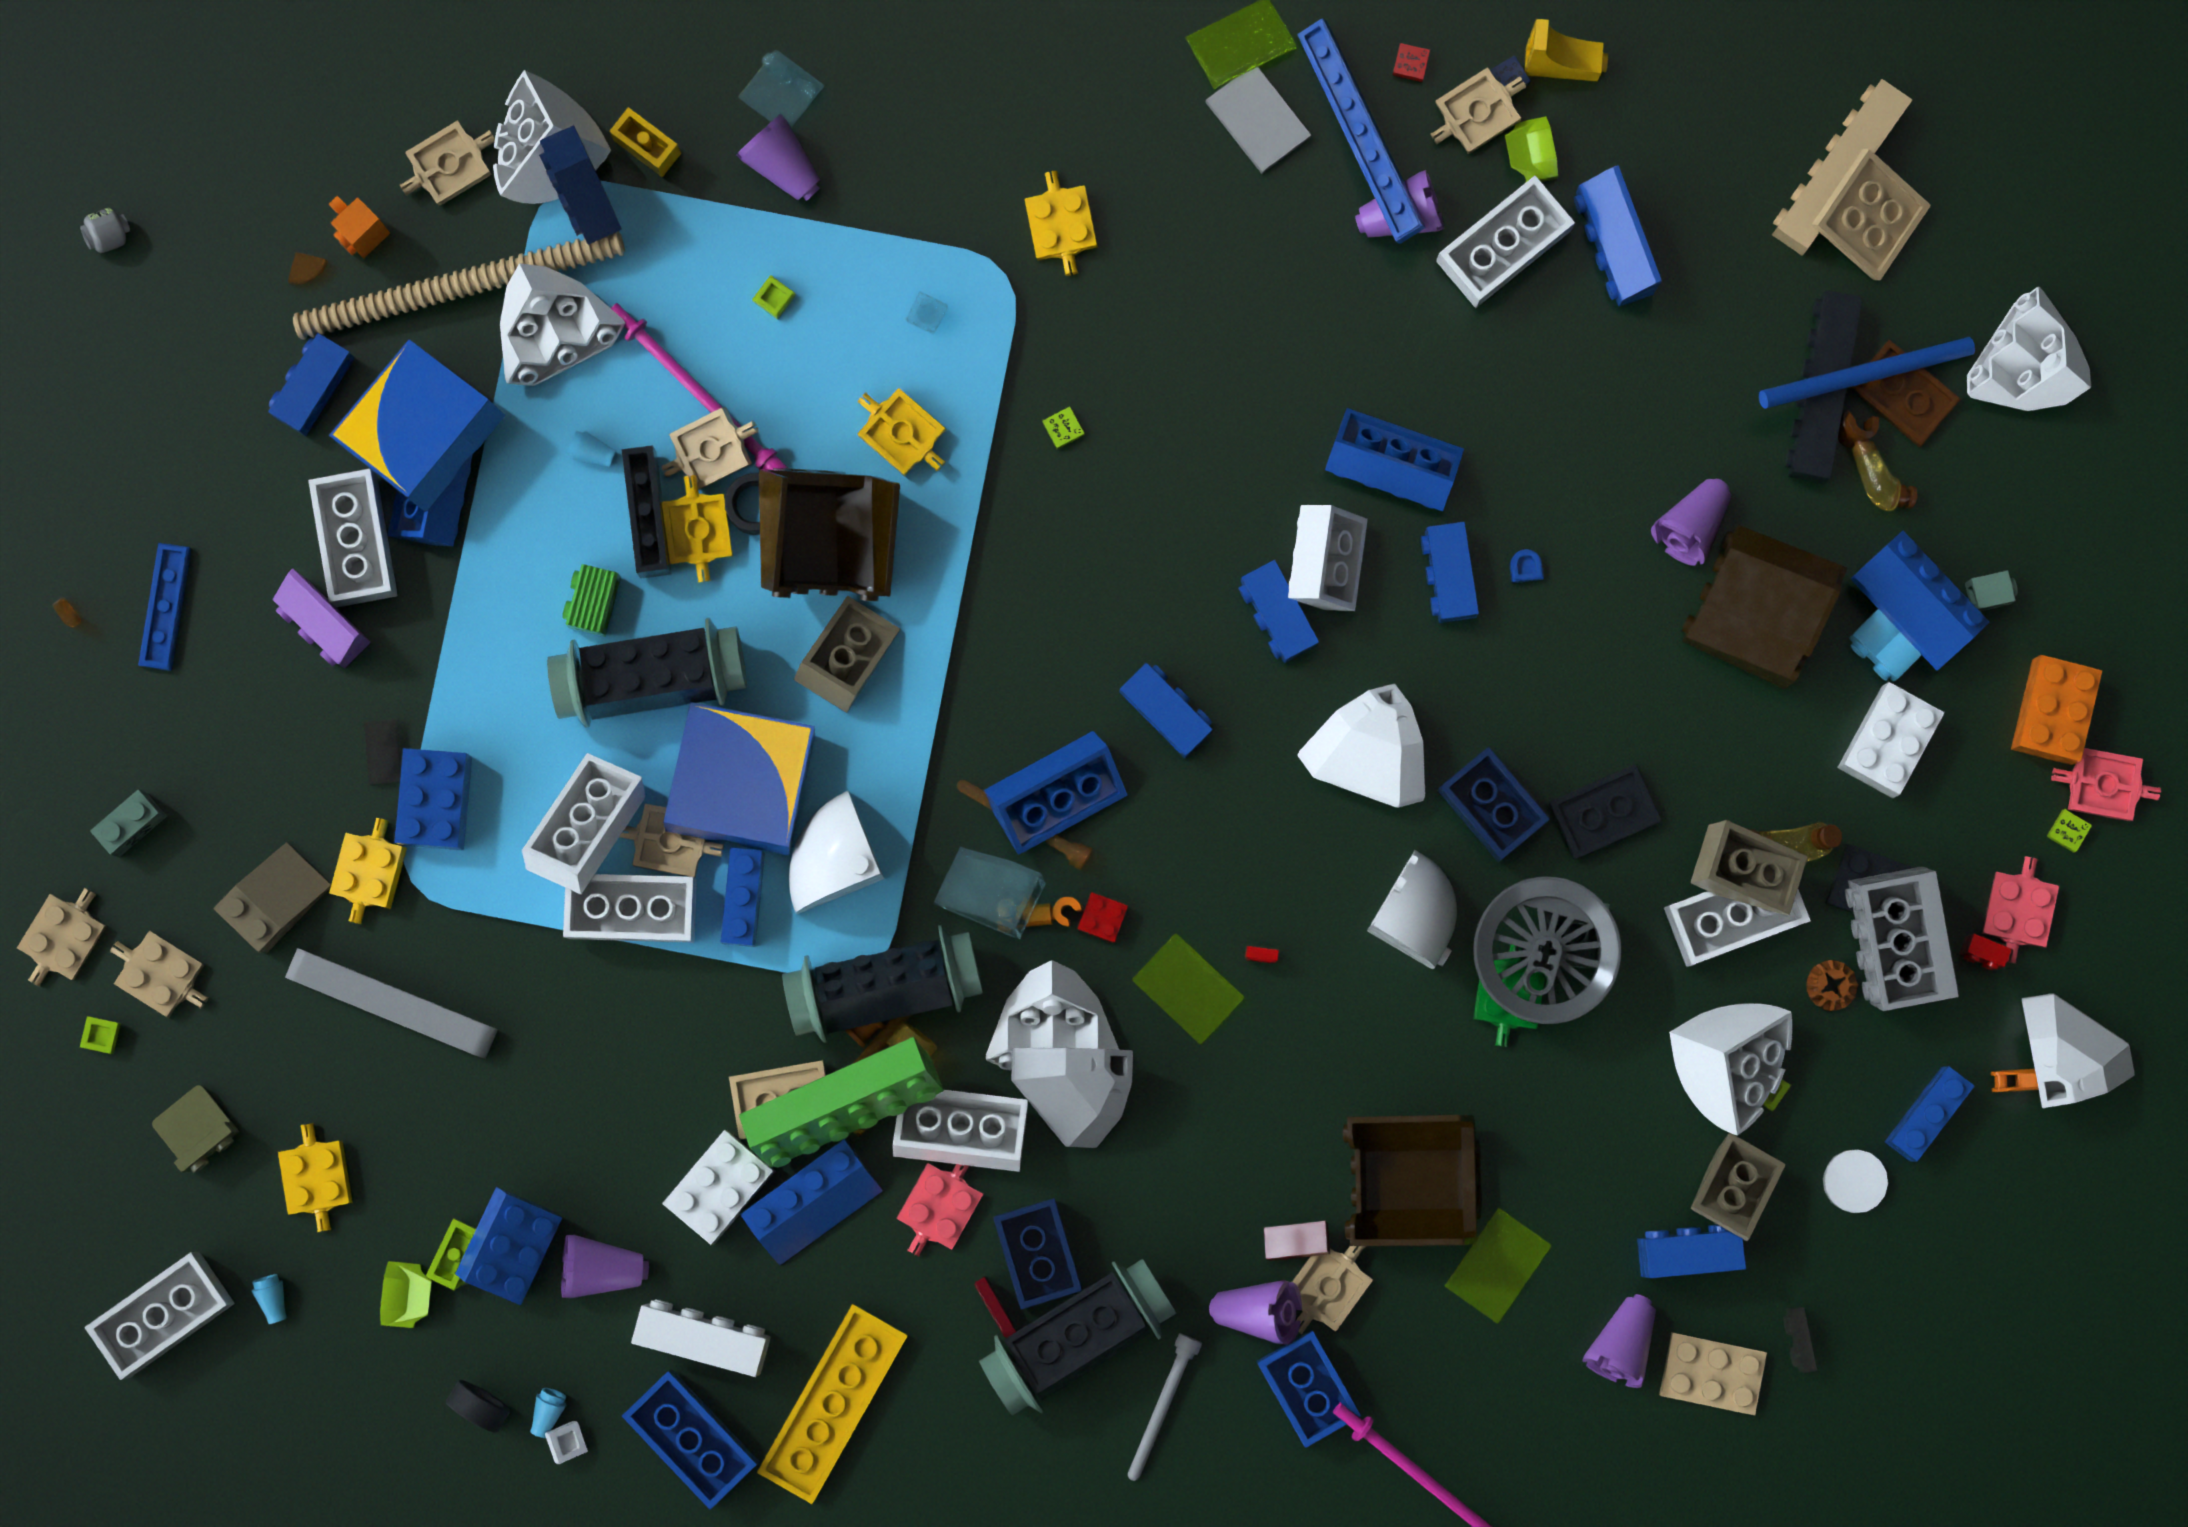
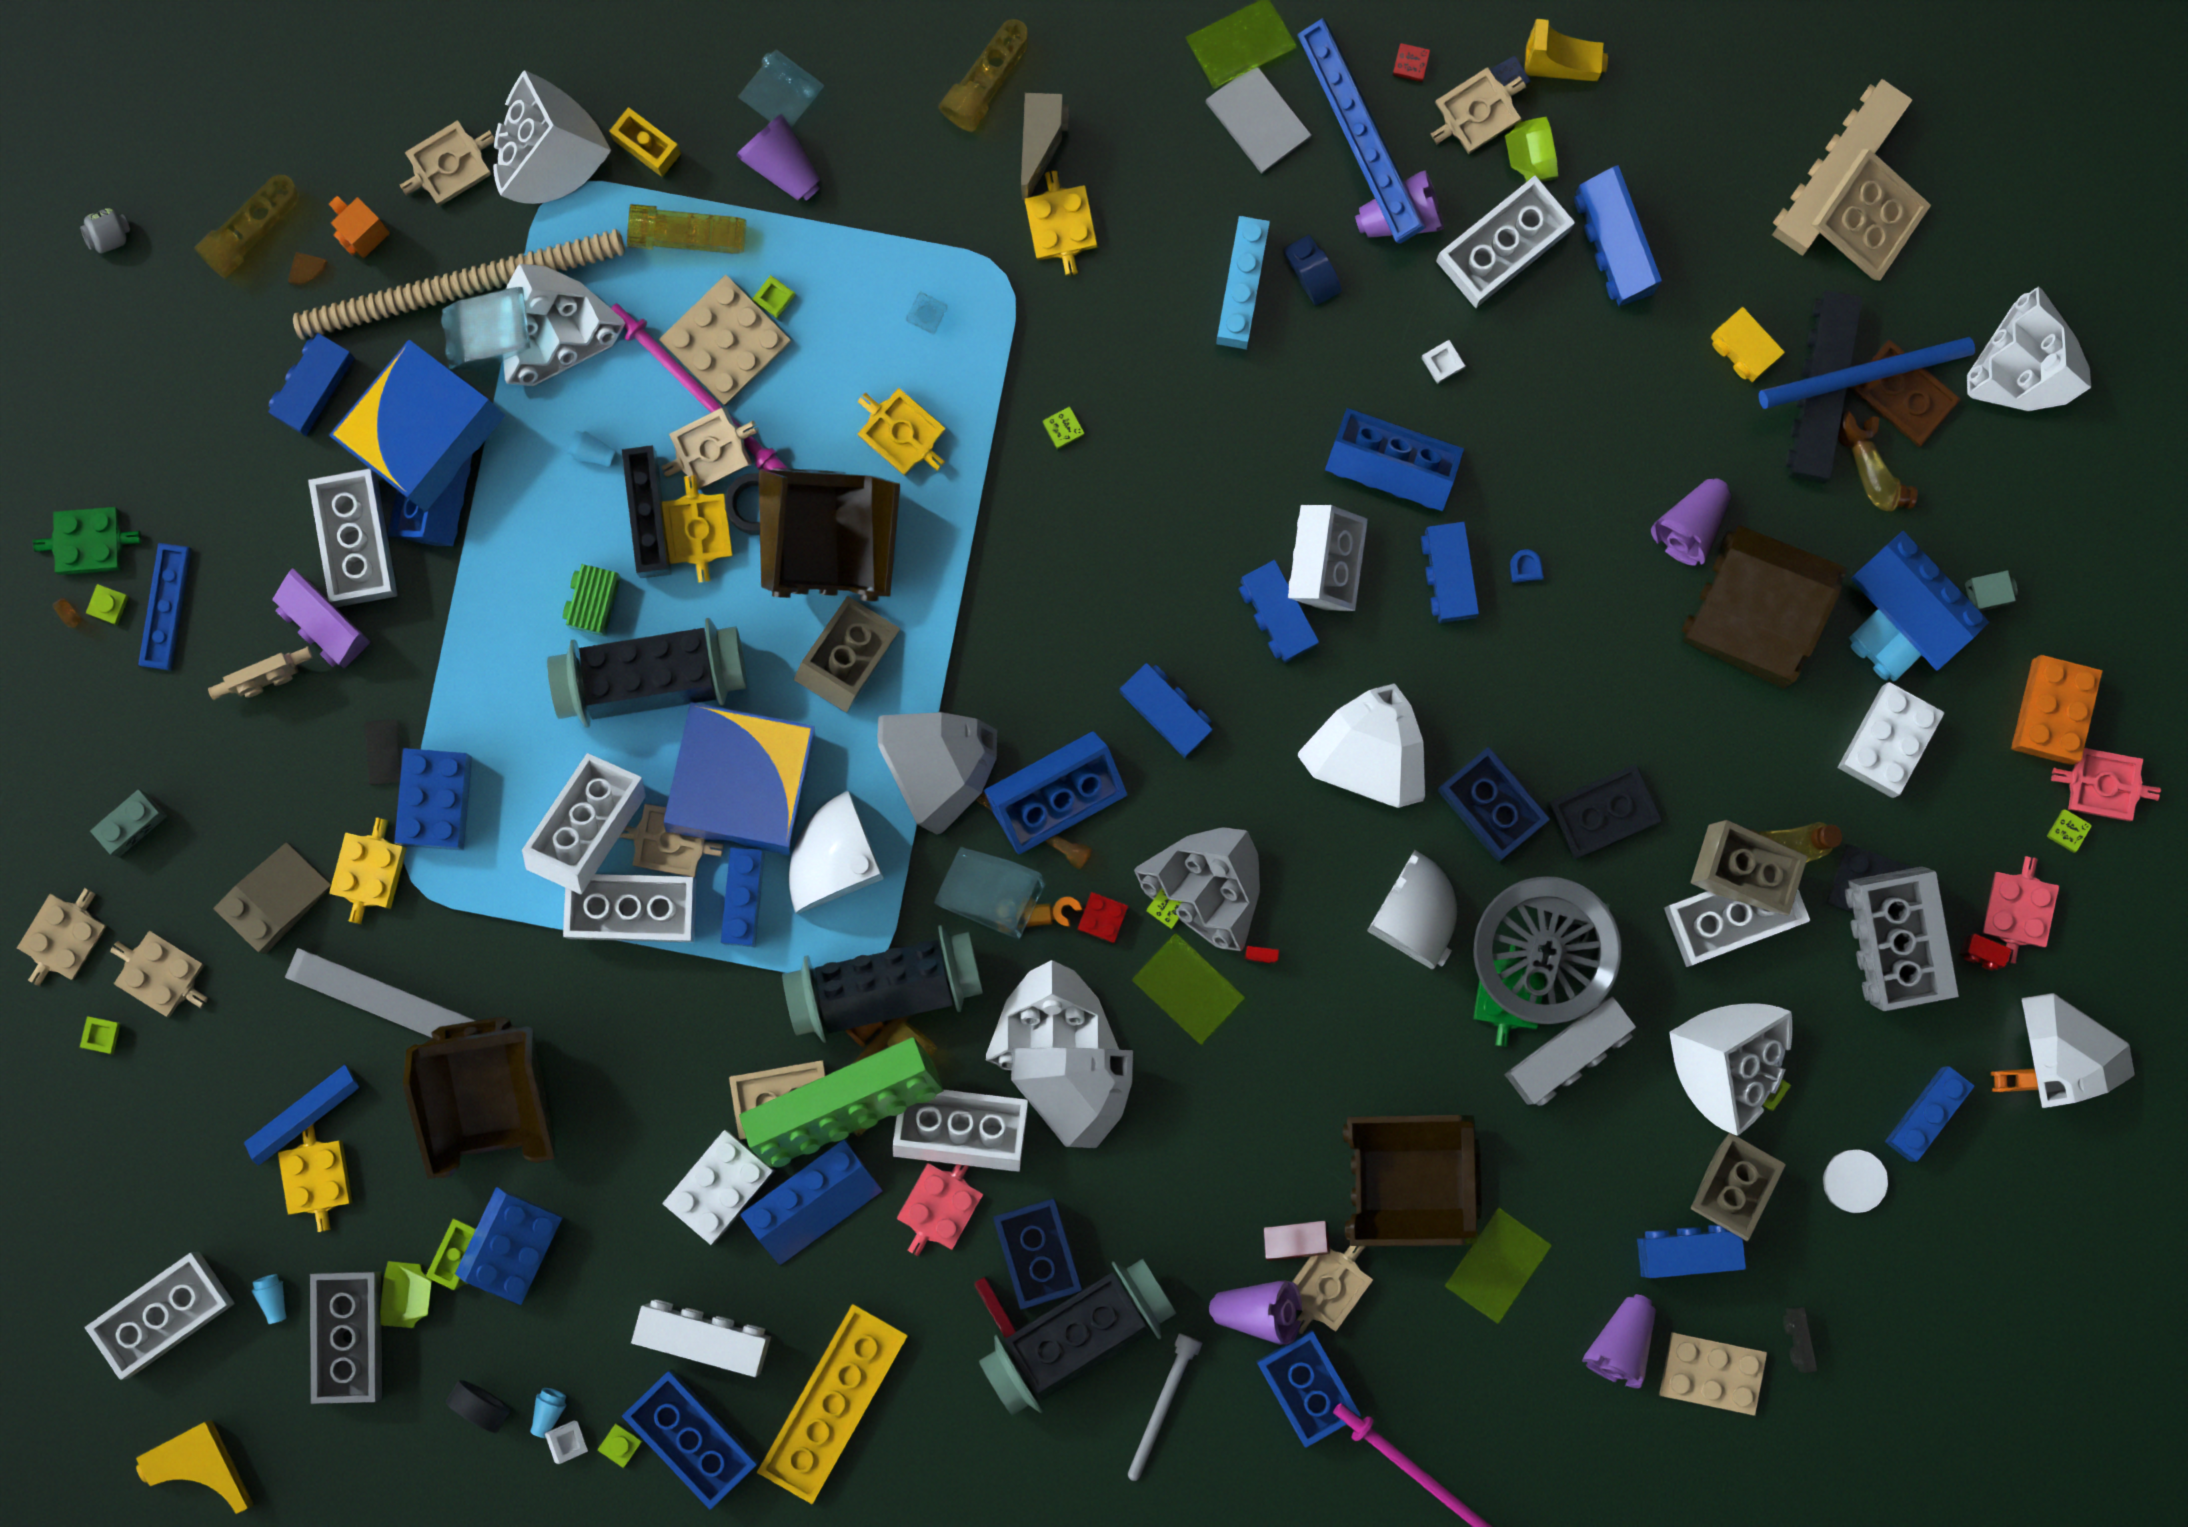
(87, 540): none -> green plate
(107, 604): none -> lime plate
(195, 1129): olive bracket -> none
(196, 1457): none -> yellow arch
(223, 249): none -> clear yellow beam
(254, 677): none -> tan plate
(301, 1115): none -> blue tile
(338, 1368): none -> light grey brick
(477, 1093): none -> dark brown windscreen
(485, 329): none -> clear light blue slope
(578, 185): dark blue brick -> none
(599, 1267): medium lavender cone -> none
(620, 1445): none -> lime plate
(684, 230): none -> clear yellow beam
(725, 340): none -> tan plate
(937, 762): none -> light grey brick
(967, 101): none -> clear yellow beam
(1042, 133): none -> dark tan slope
(1164, 909): none -> lime tile
(1213, 878): none -> light grey brick
(1242, 282): none -> medium azure brick
(1313, 269): none -> dark blue brick
(1443, 361): none -> white plate
(1570, 1051): none -> light grey brick
(1746, 345): none -> yellow brick
(1817, 981): dark orange gear -> none

